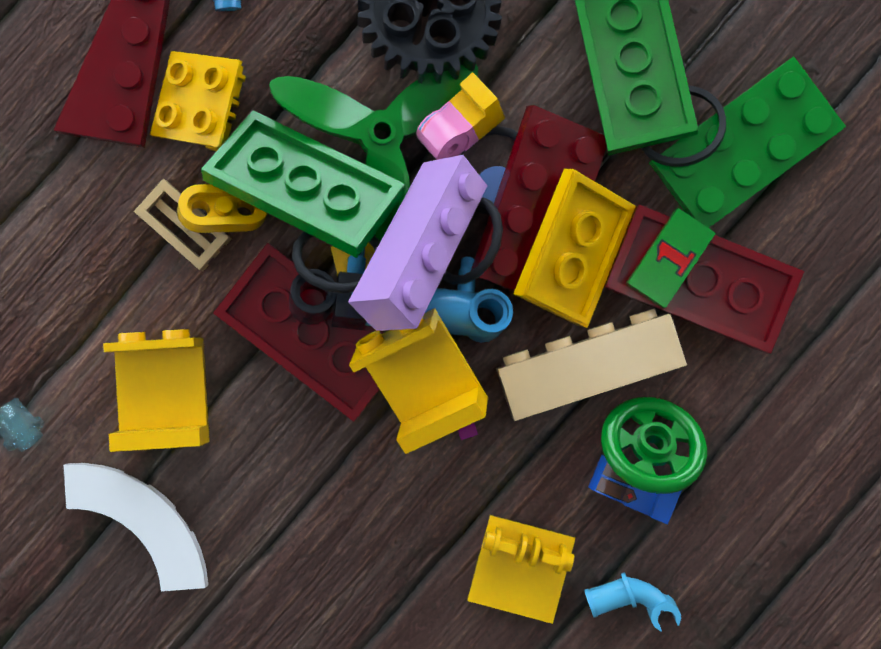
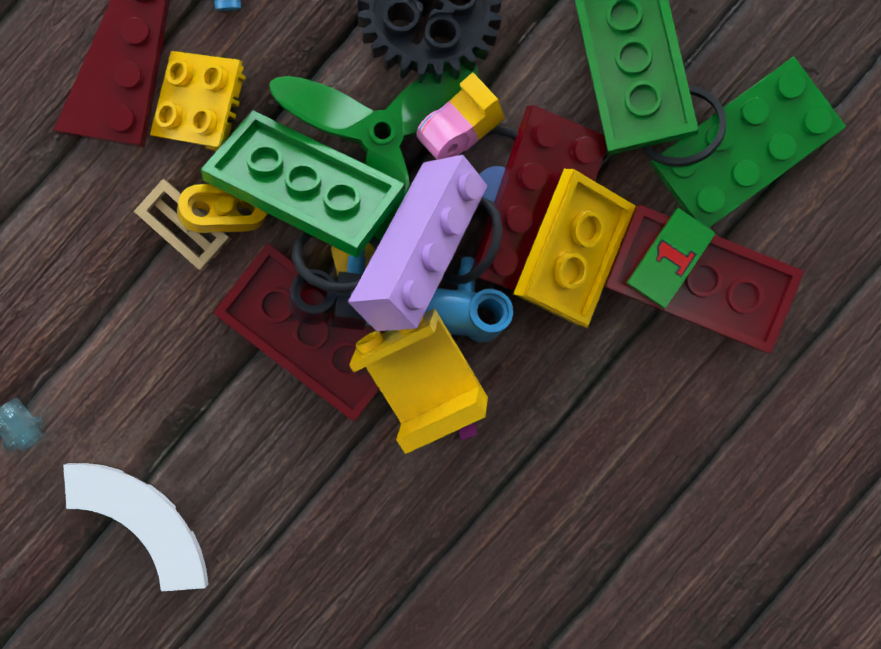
(159, 391): yellow panel -> none
(521, 569): yellow hinge -> none
(590, 366): tan brick -> none
(609, 484): blue leg -> none
(631, 591): medium azure piece -> none
(642, 474): green plate -> none

